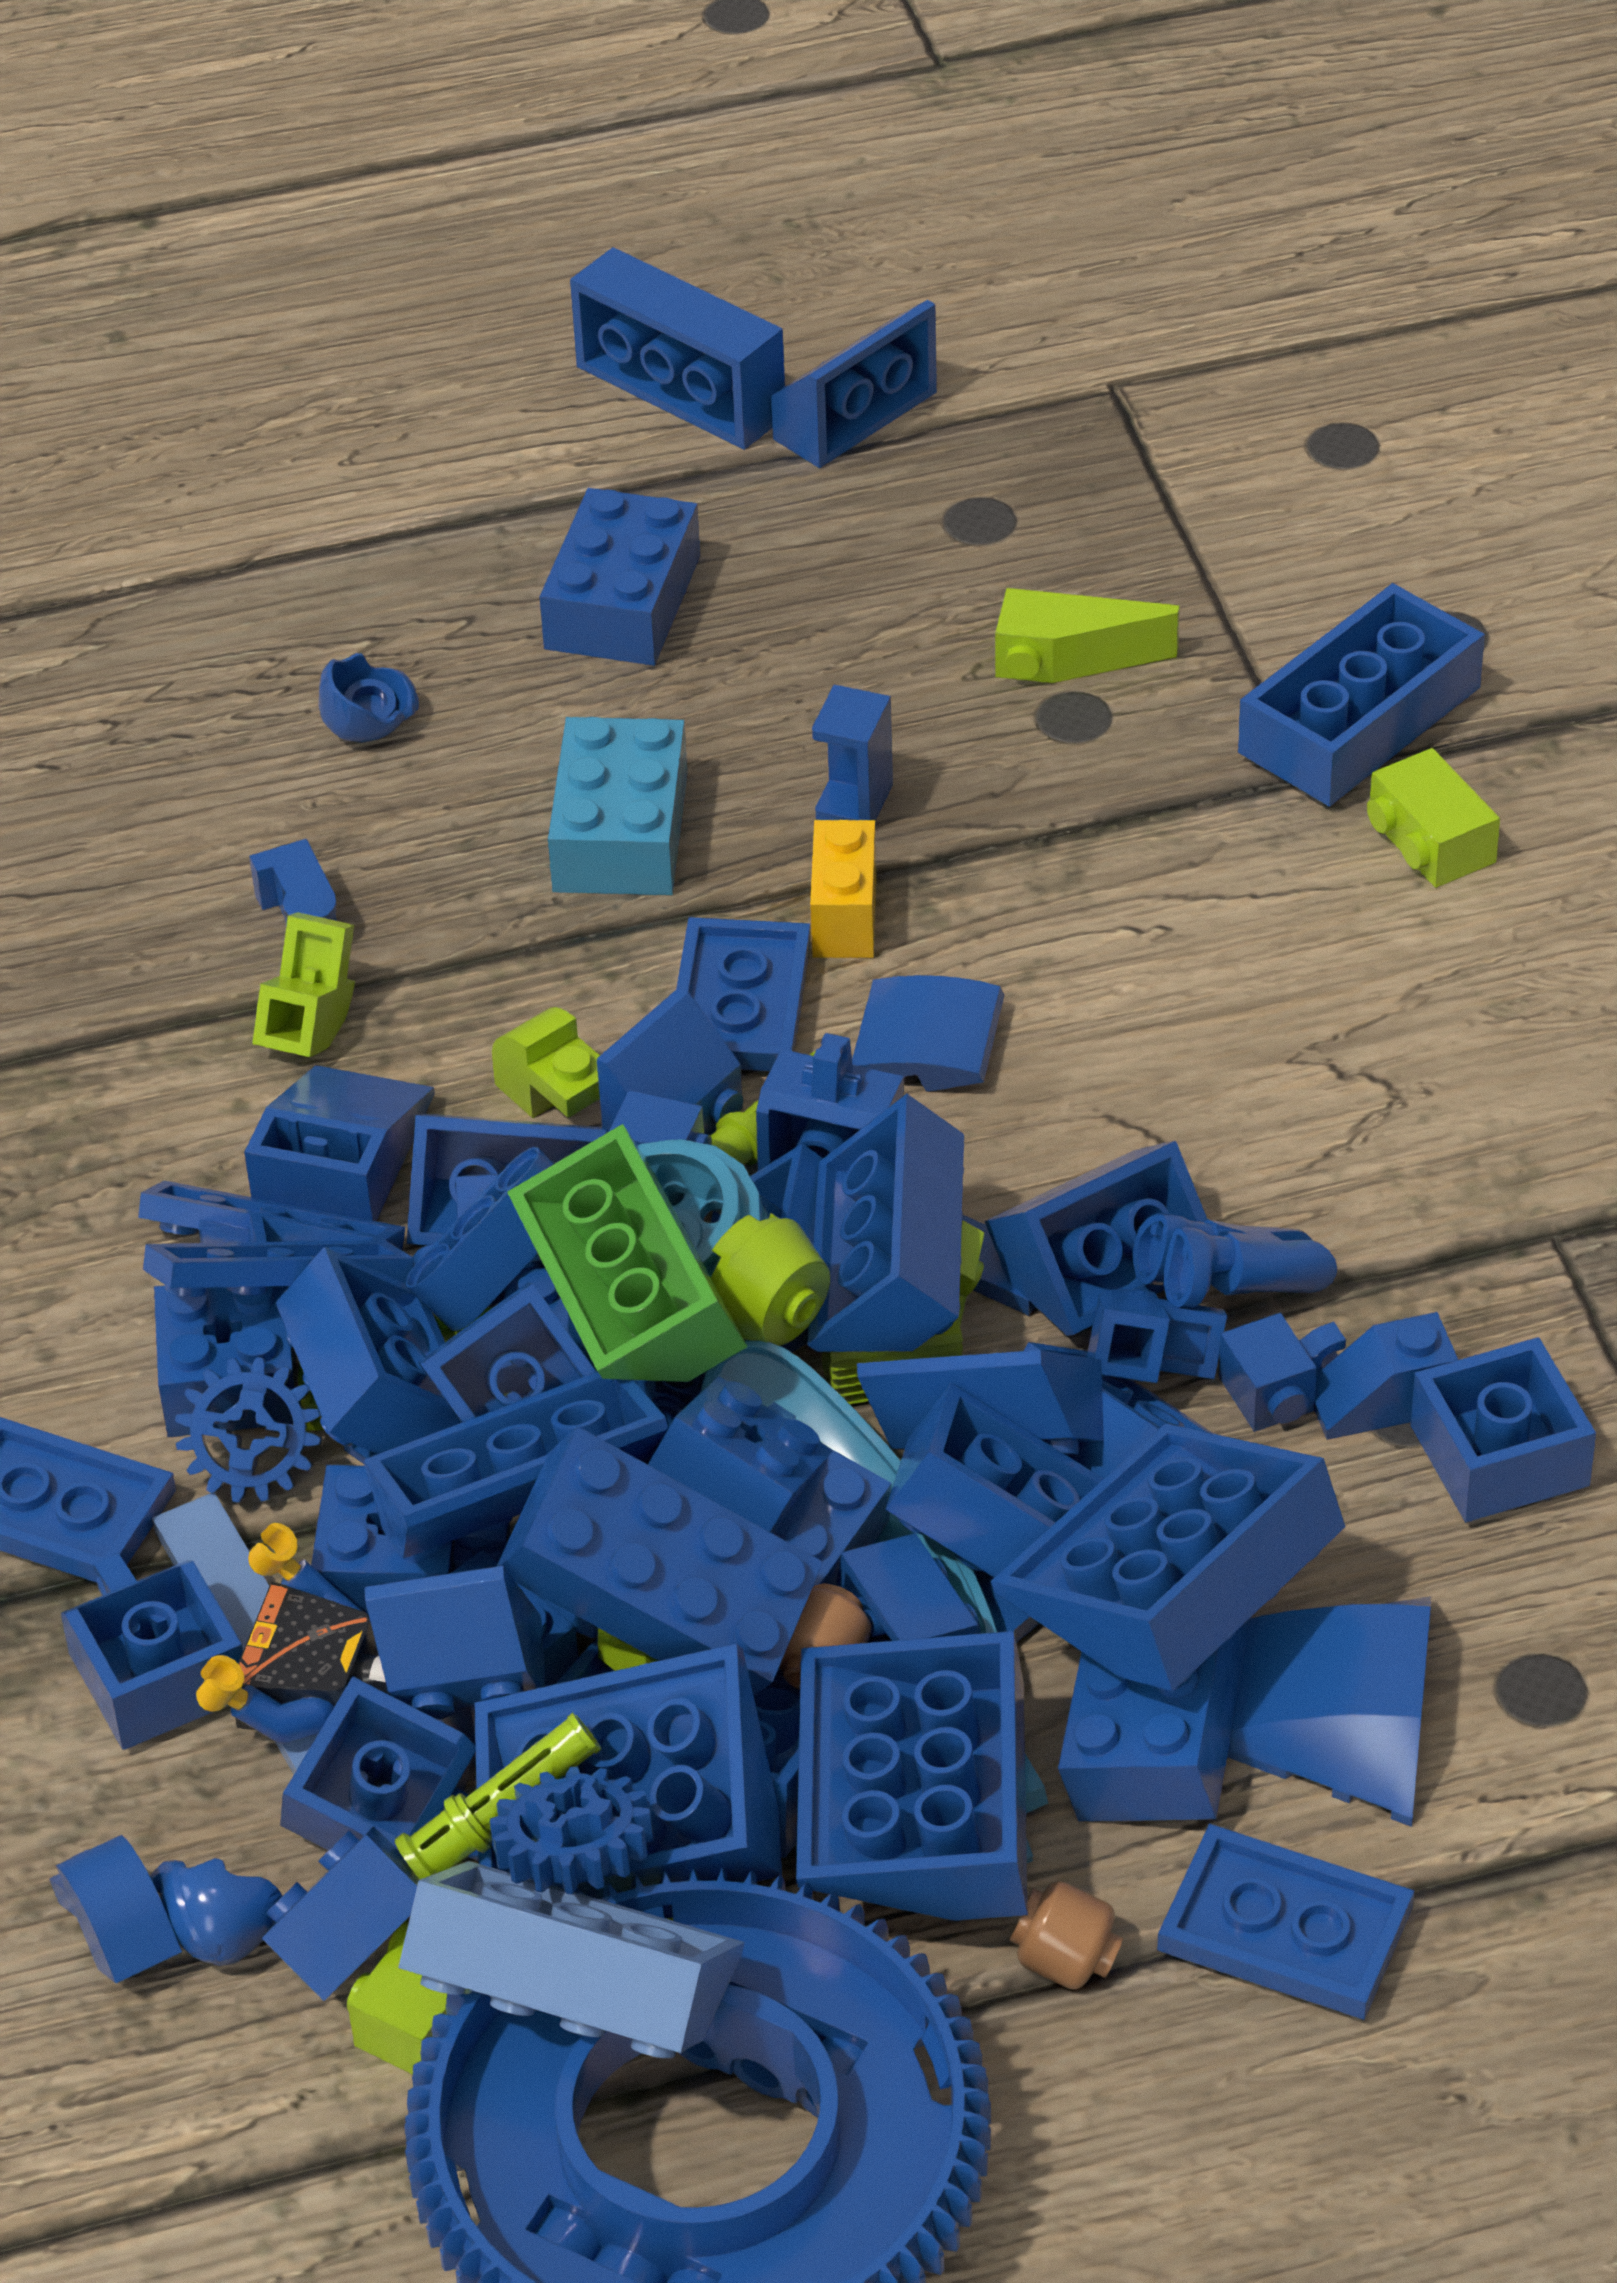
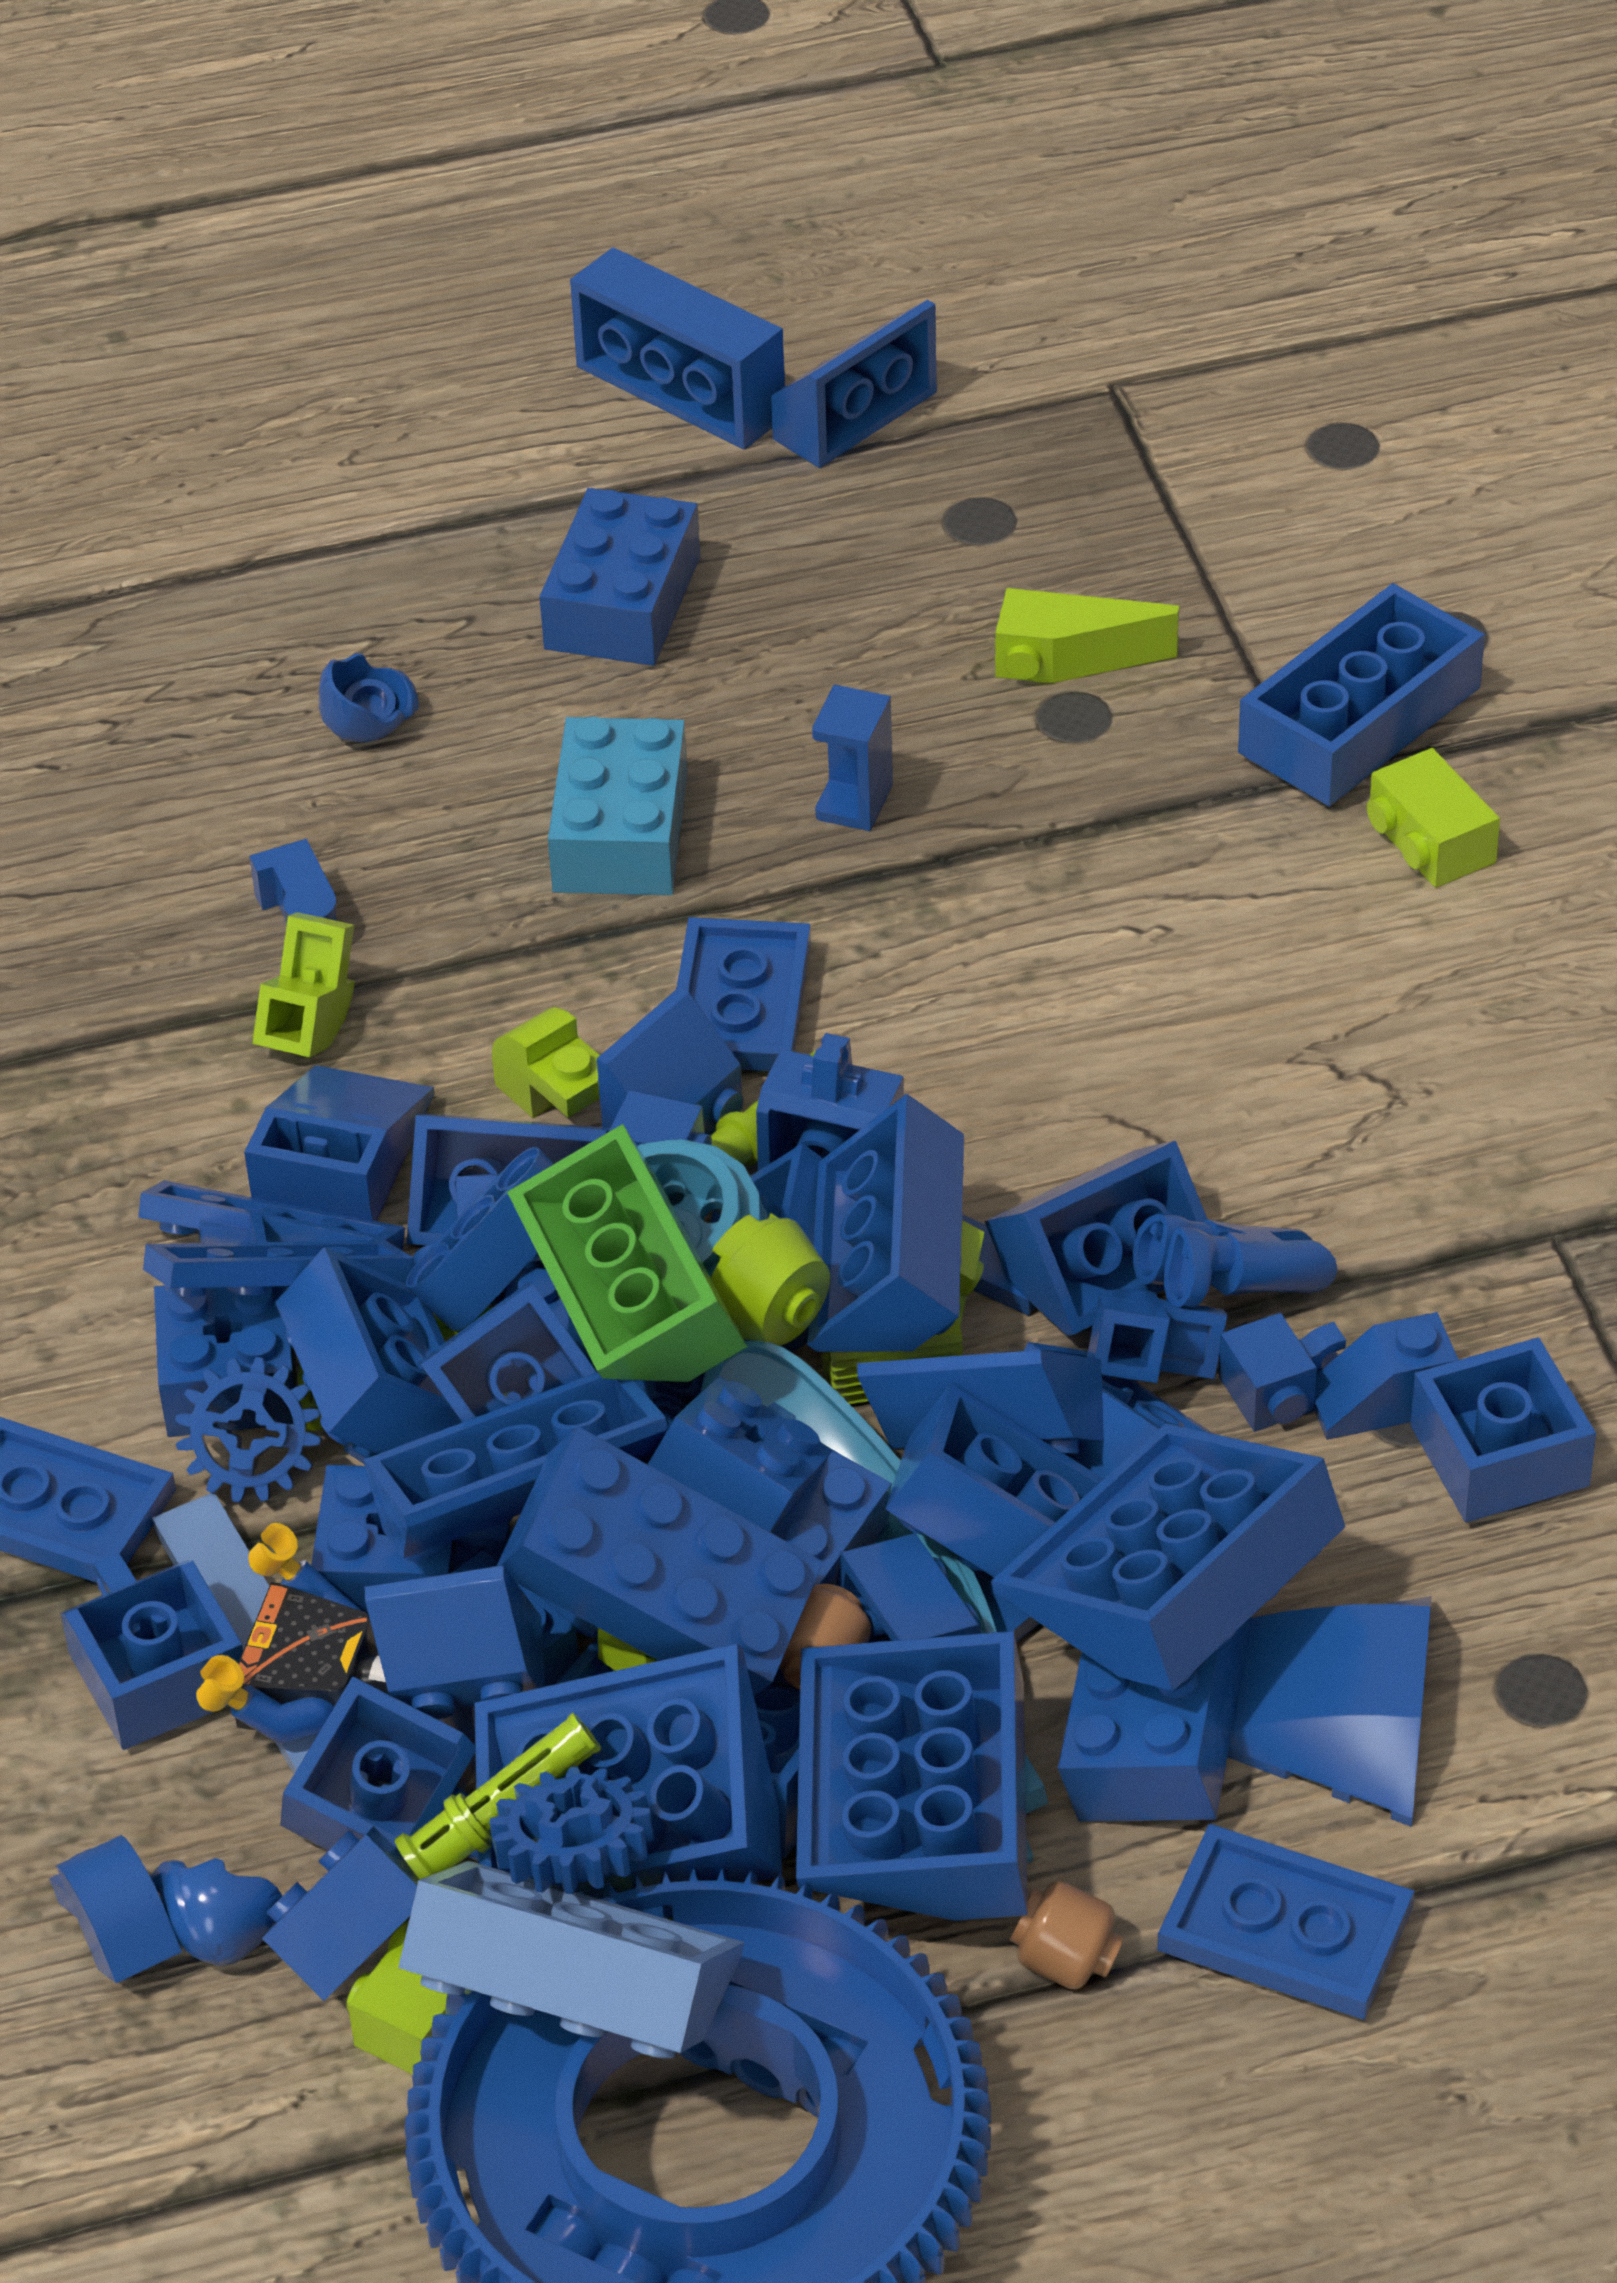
(843, 889): yellow brick -> none
(930, 1029): blue slope -> none

